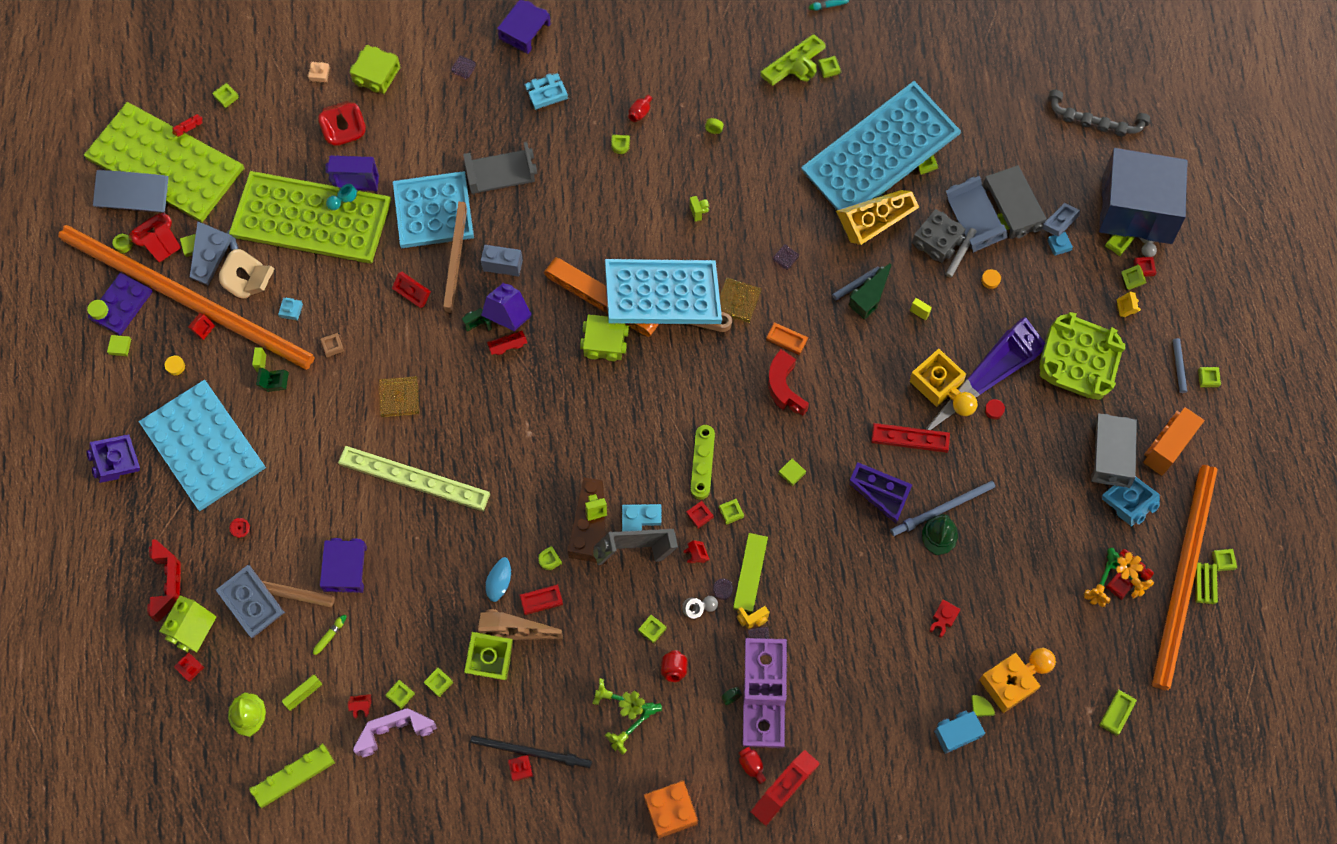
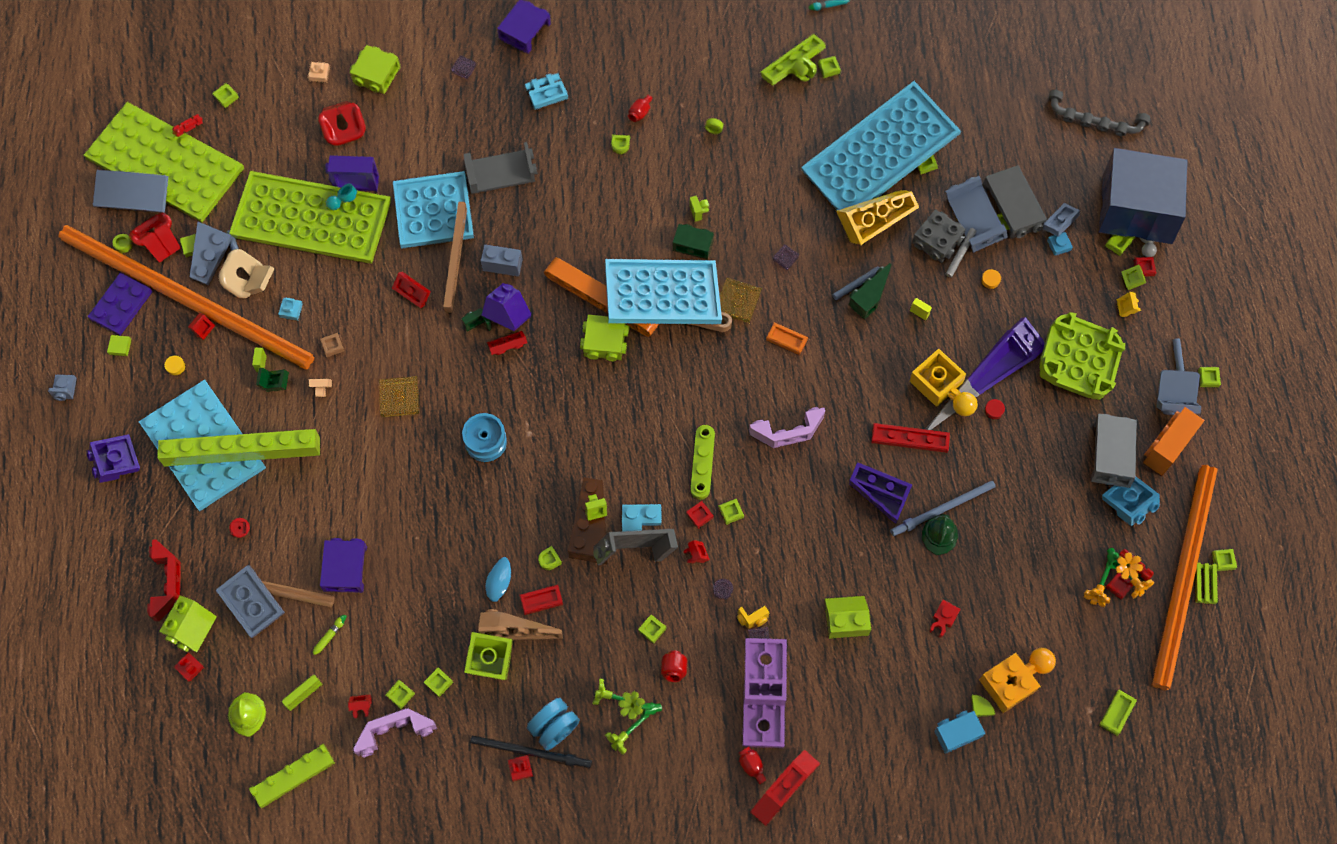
(63, 387): none -> sand blue bracket
(97, 309): lime tile -> none
(239, 447): none -> lime brick
(319, 385): none -> light nougat tile
(414, 478): yellowish green tile -> none
(484, 437): none -> dark azure wheel
(553, 724): none -> dark azure wheel
(670, 809): orange brick -> none
(693, 241): none -> dark green brick
(709, 604): light grey plate -> none
(731, 695): dark green tile -> none
(750, 572): lime tile -> none
(762, 431): none -> lavender slope
(778, 388): red arch -> none
(792, 472): lime tile -> none
(847, 617): none -> lime slope
(1178, 391): none -> sand blue bracket

